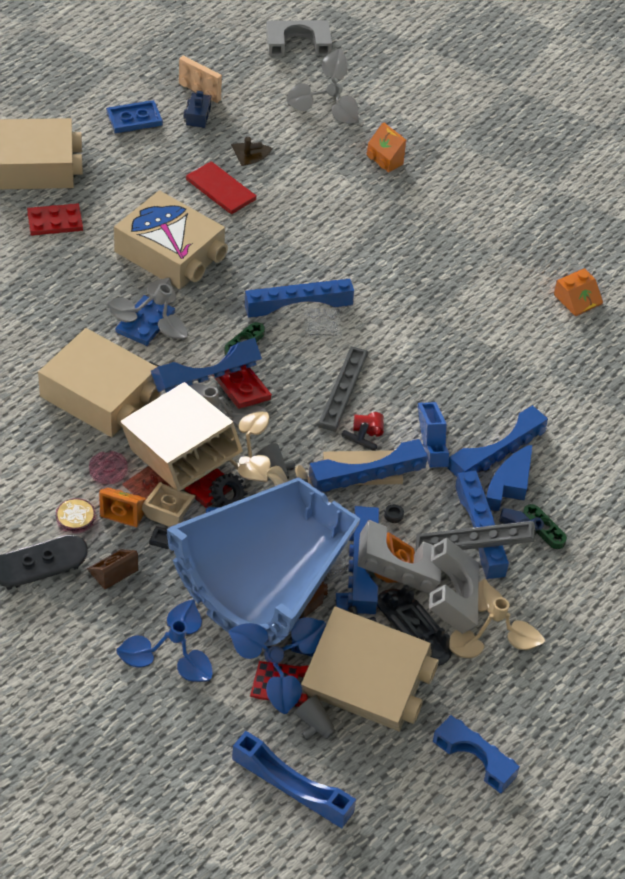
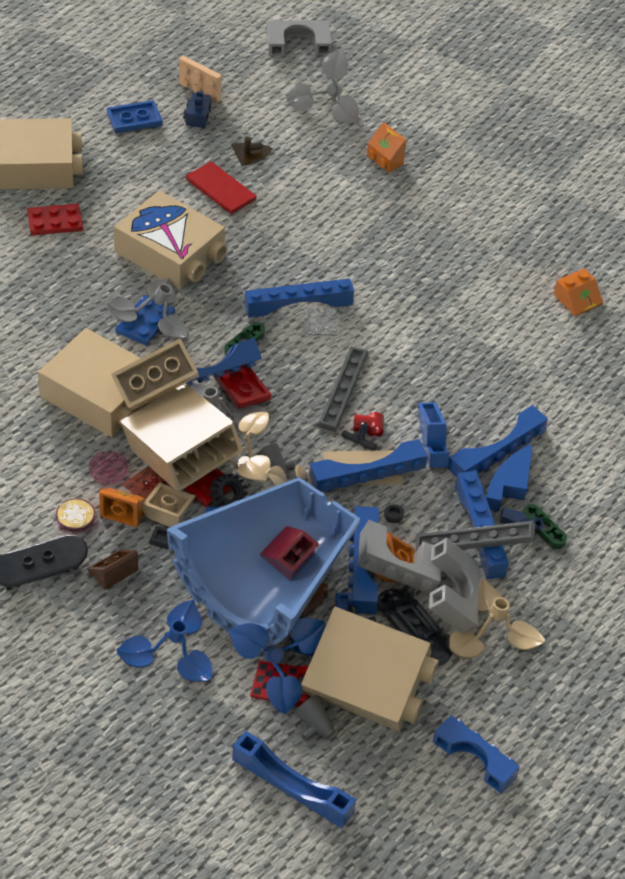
(155, 375): none -> tan brick
(290, 551): none -> dark red slope

